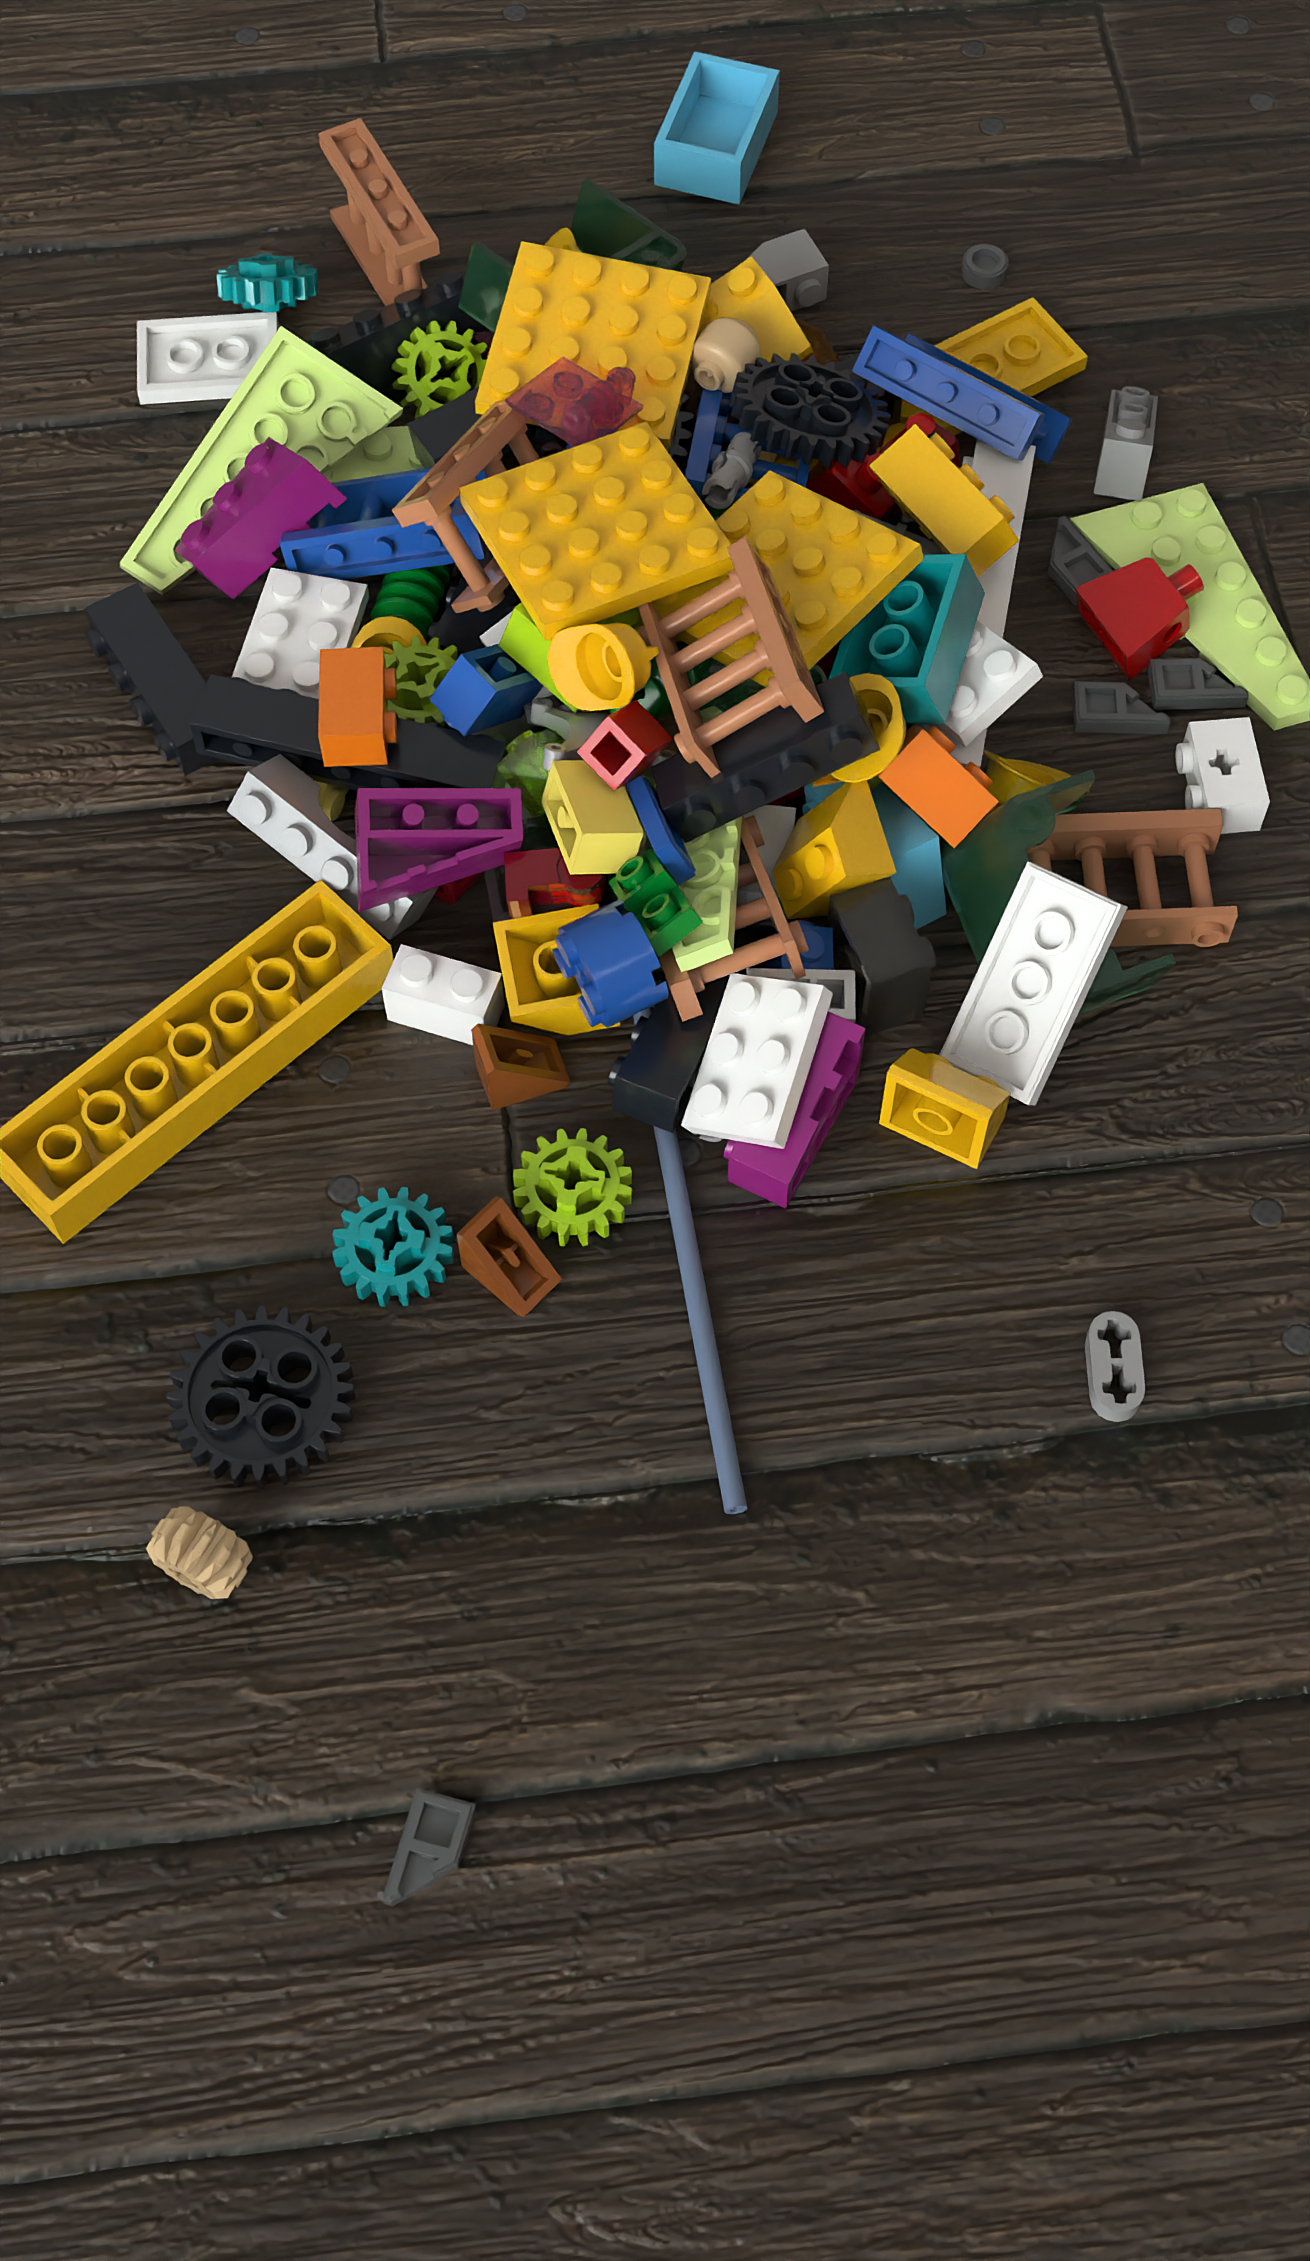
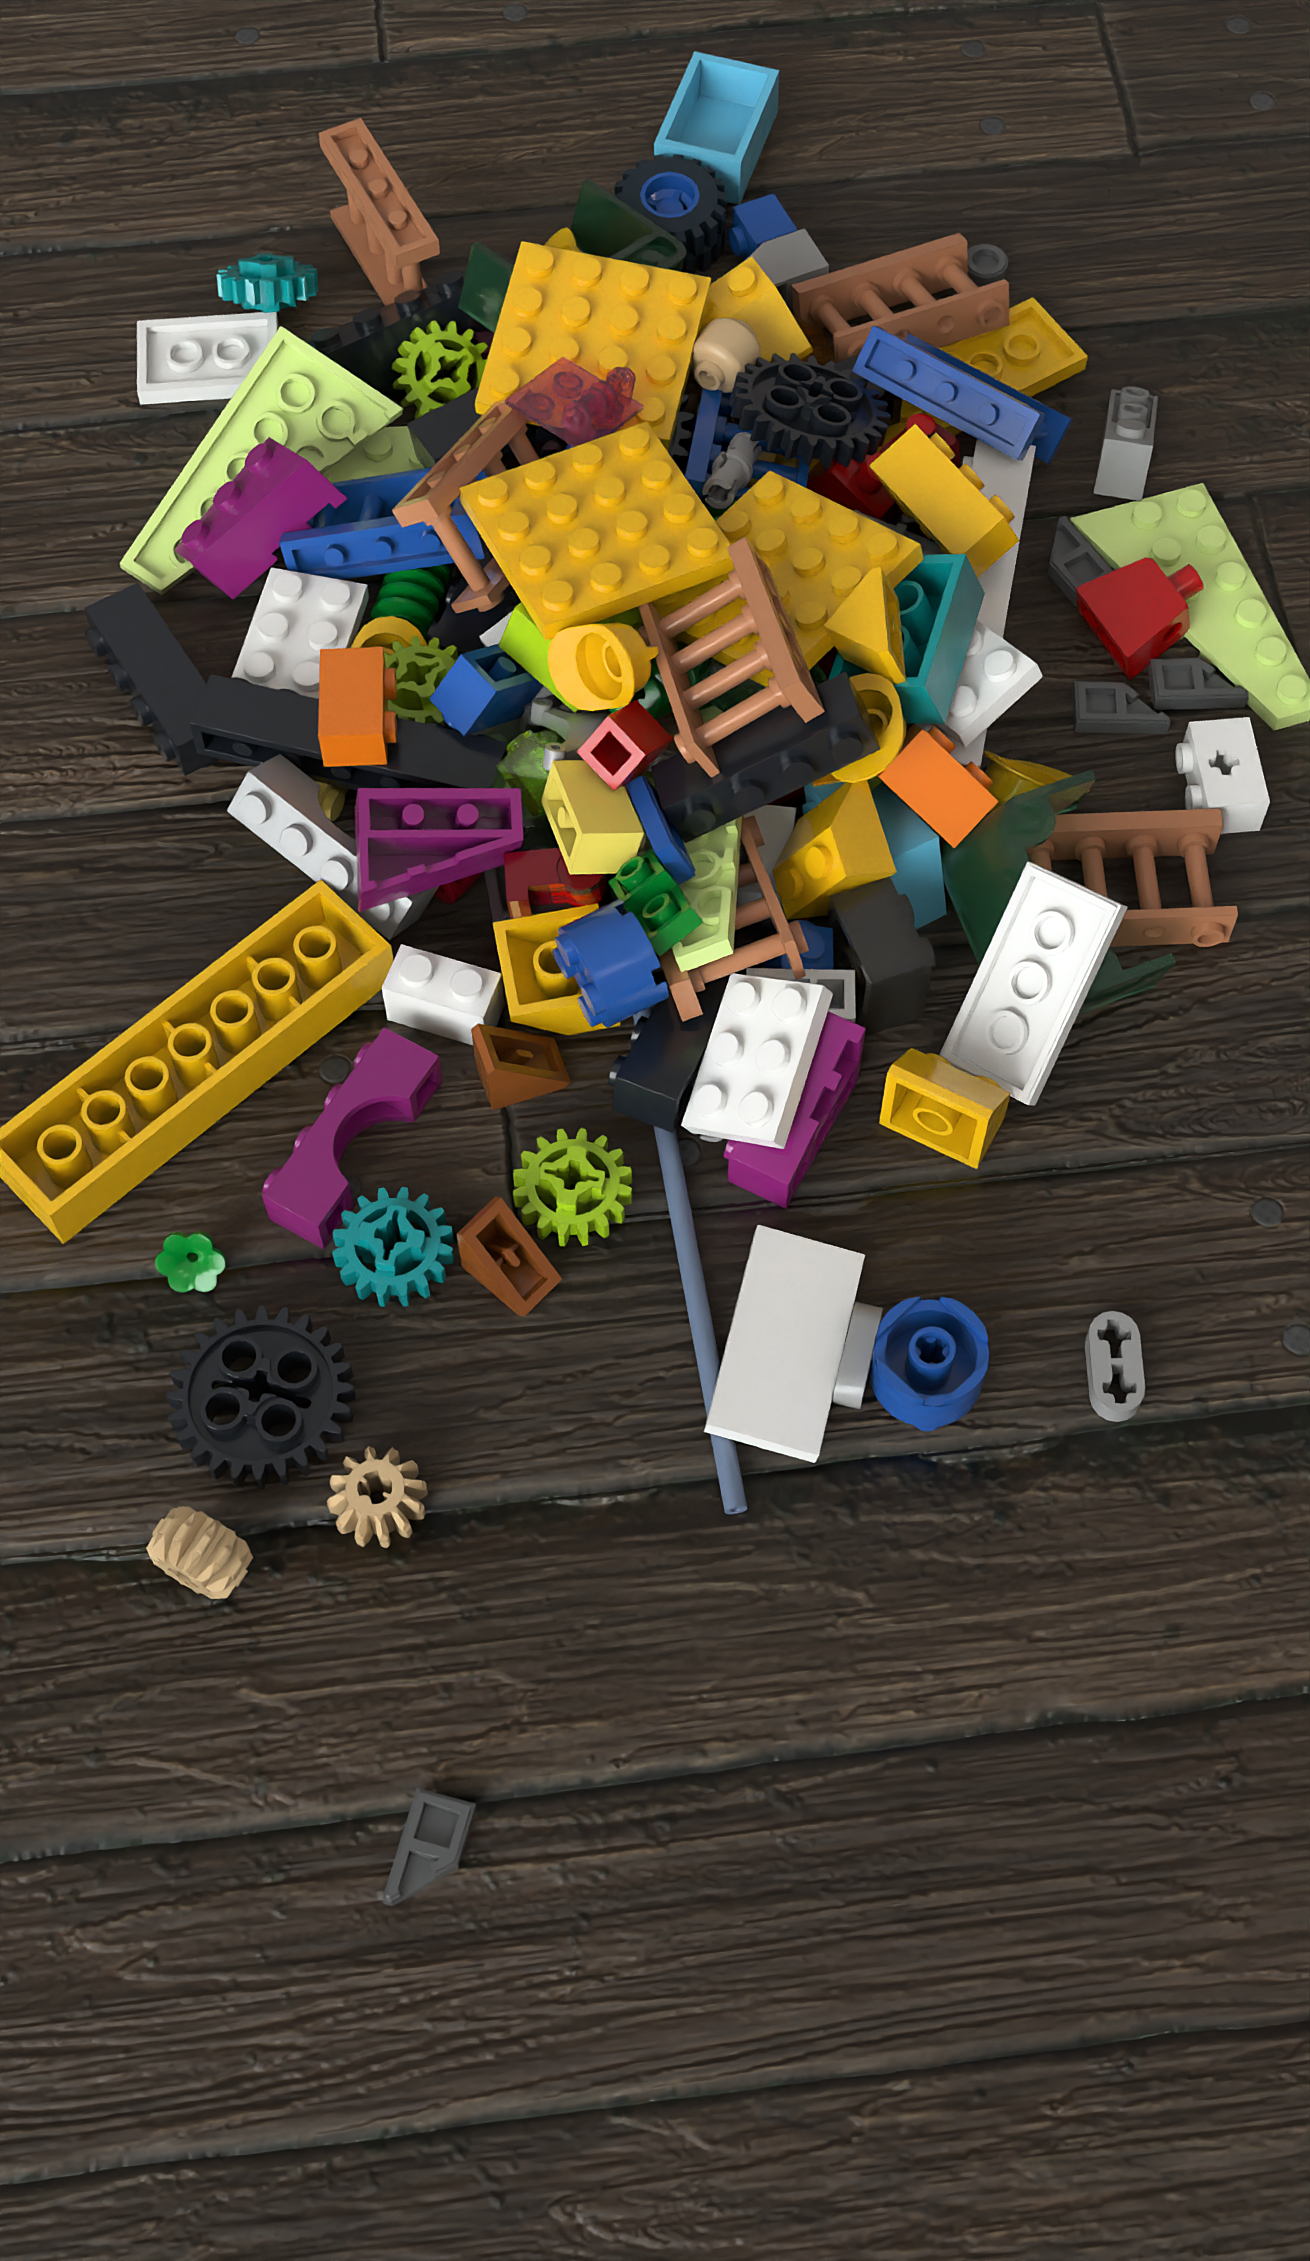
(190, 1261): none -> green plant
(354, 1497): none -> tan gear
(388, 1083): none -> magenta arch
(682, 202): none -> black wheel
(757, 223): none -> blue brick
(785, 1344): none -> white tile
(857, 1355): none -> light grey beam
(869, 628): none -> yellow slope
(901, 1366): none -> blue brick
(902, 278): none -> nougat fence

